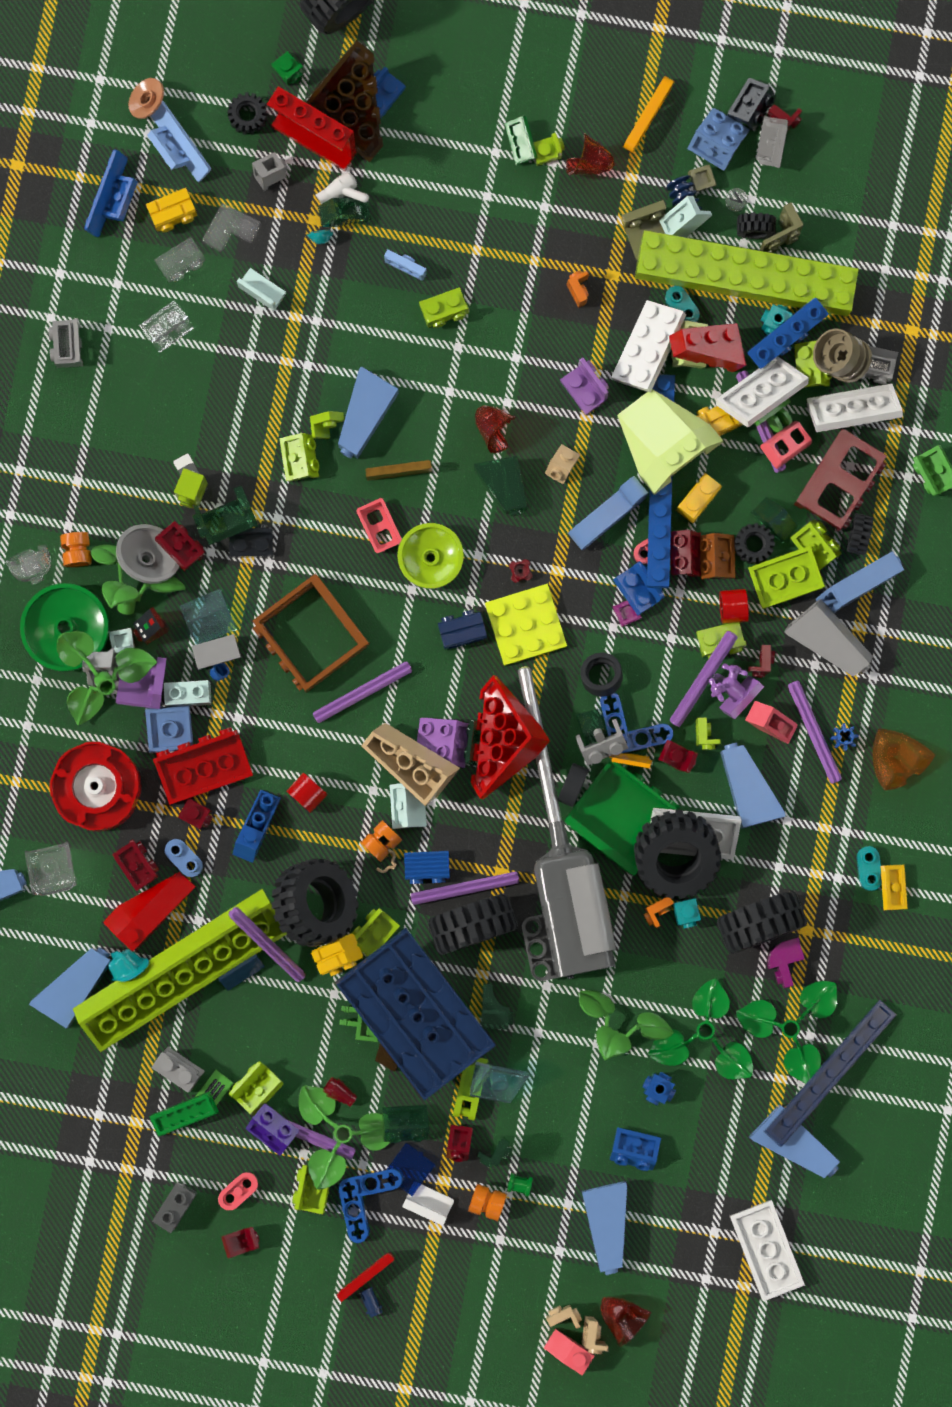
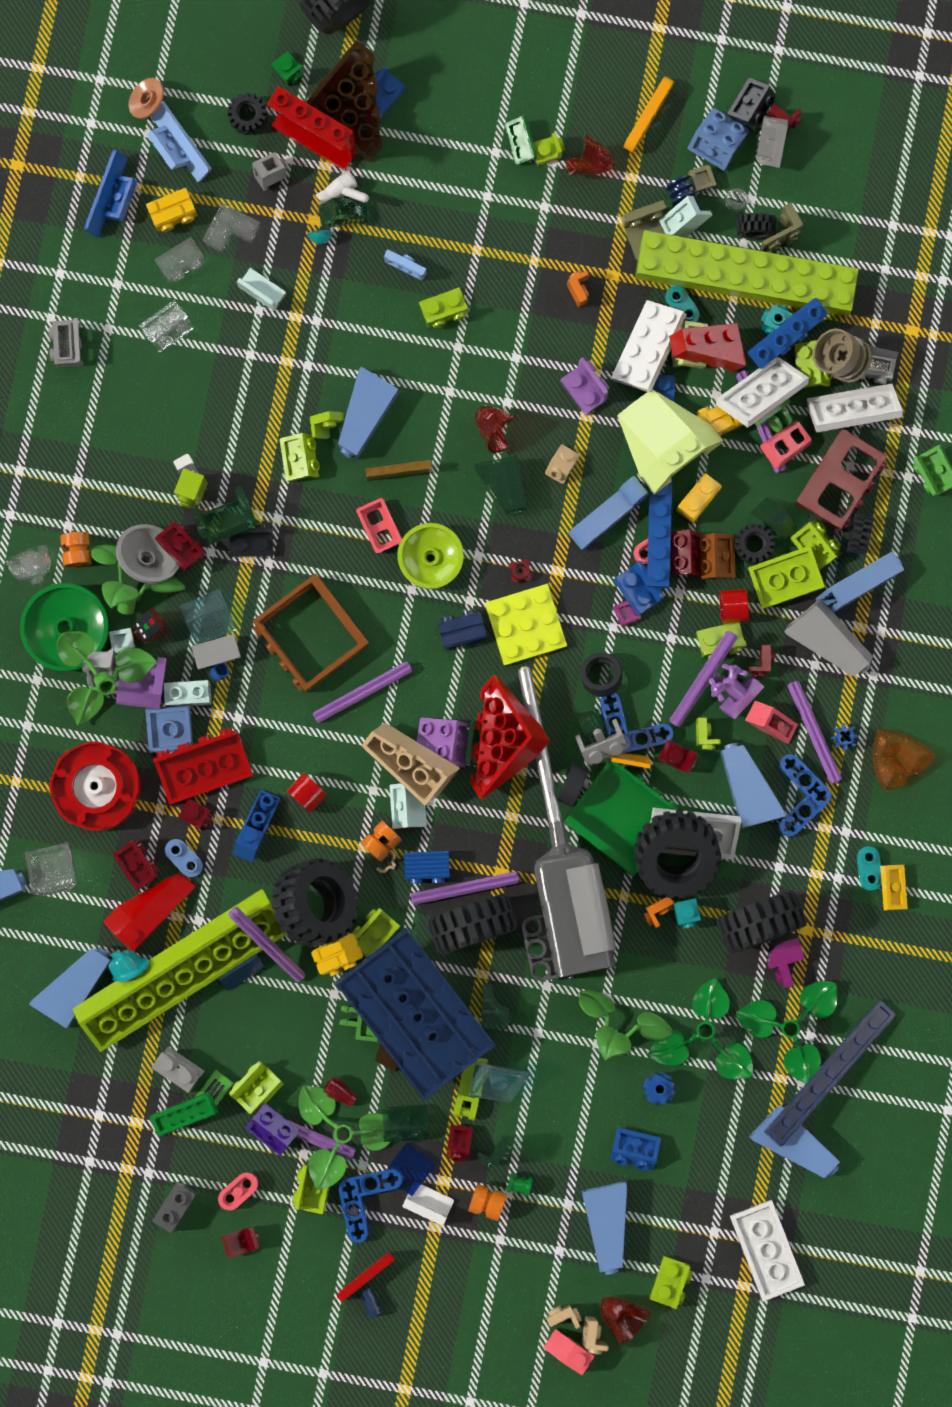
(670, 1282): none -> lime bracket
(809, 800): none -> blue beam

